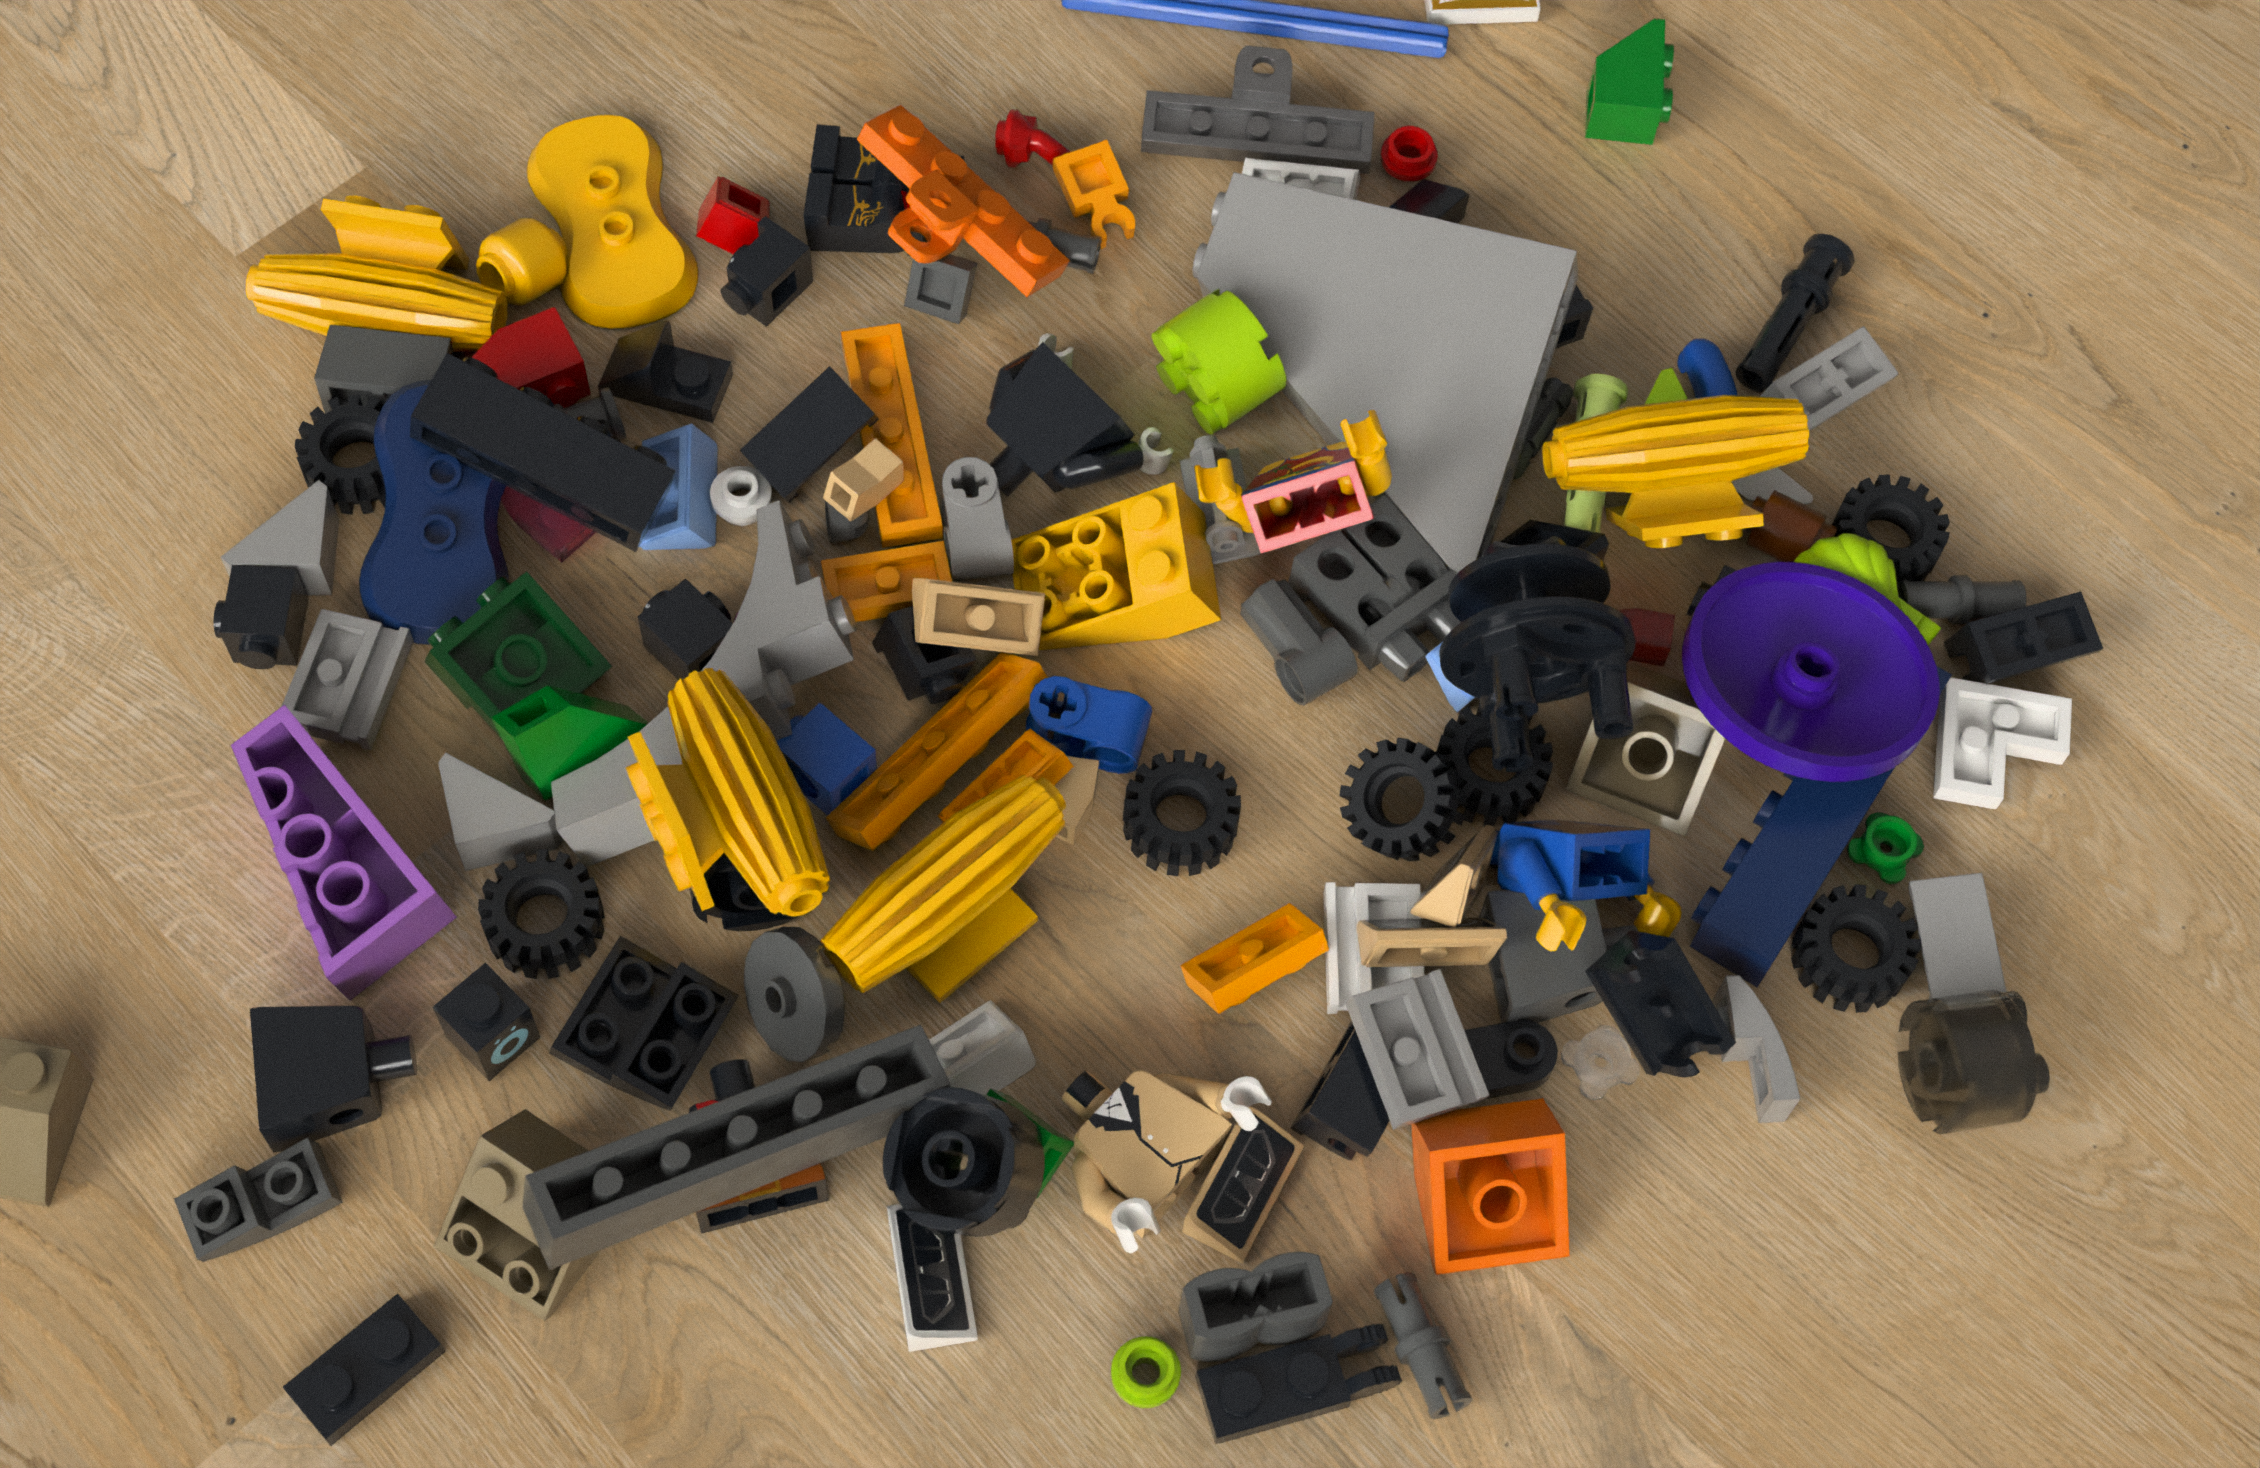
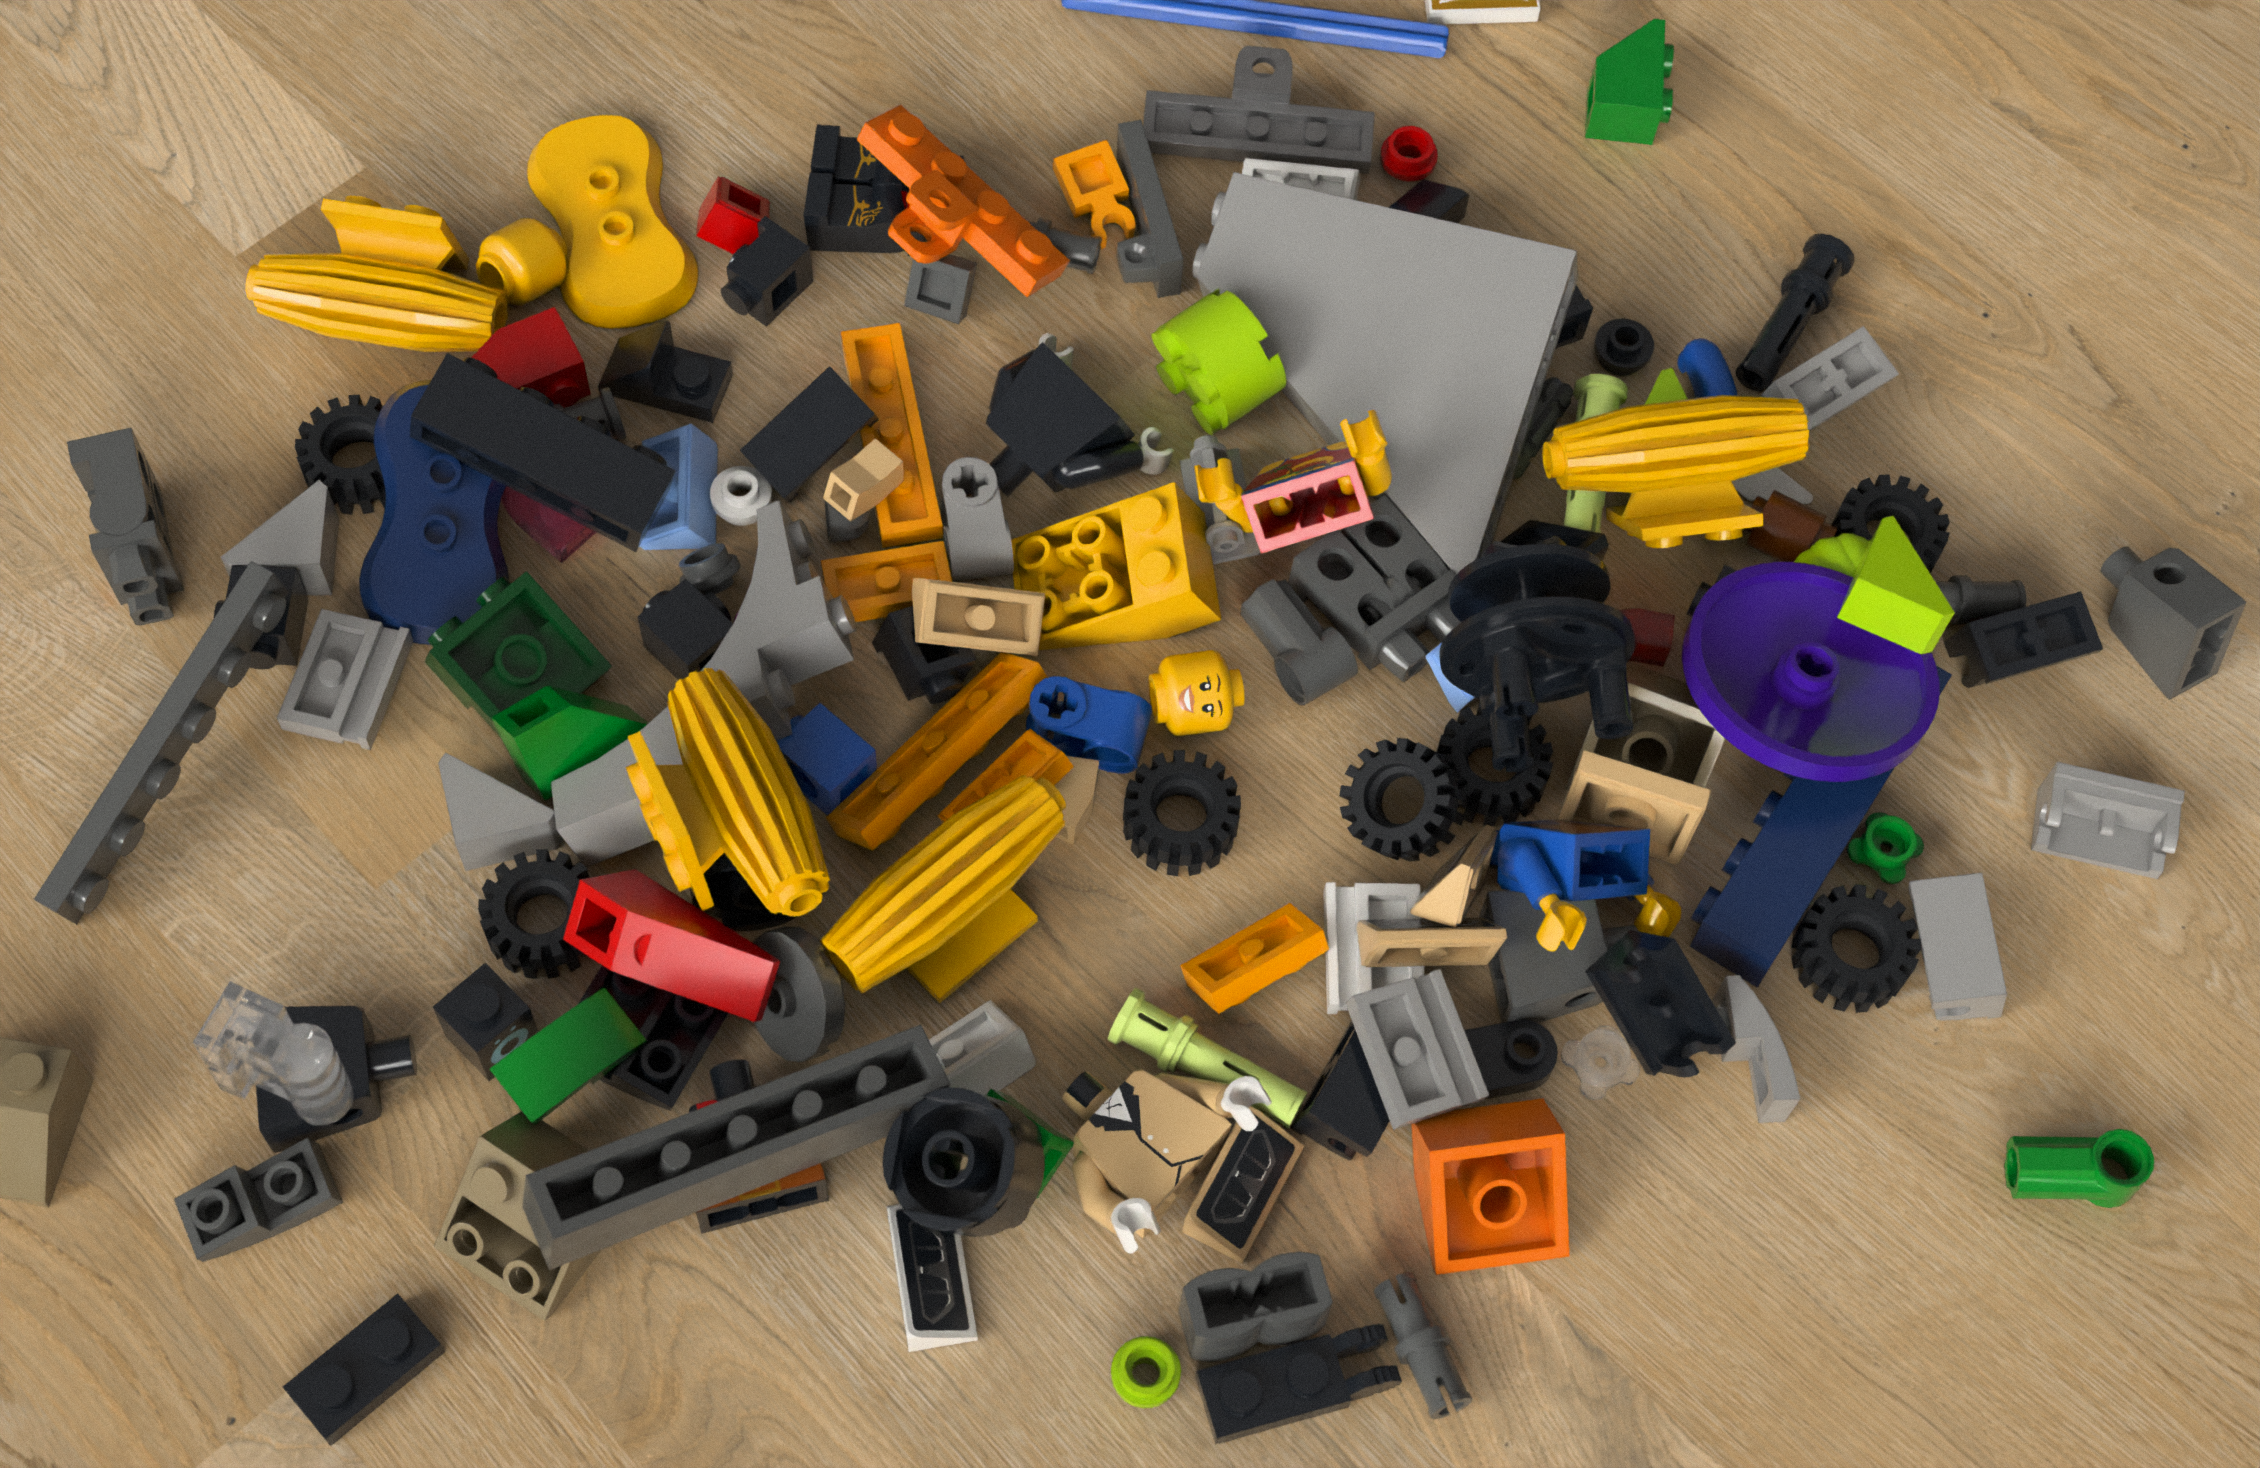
(129, 523): none -> dark grey hips
(153, 761): none -> dark grey plate
(256, 1044): none -> clear legs
(345, 869): medium lavender wedge -> none
(375, 363): dark grey hinge -> none
(568, 1055): none -> green slope
(669, 944): none -> red slope
(710, 568): none -> dark grey plate
(1020, 137): red plate -> none
(1156, 251): none -> dark grey hinge
(1180, 1046): none -> yellowish green pin
(1195, 693): none -> yellow head
(1623, 359): none -> black plate
(1635, 797): none -> tan plate
(1896, 593): none -> lime slope
(1970, 1061): clear smoke brick -> none
(1984, 725): white plate -> none
(2074, 1167): none -> green piece
(2106, 820): none -> light grey hinge
(2171, 616): none -> dark grey torso

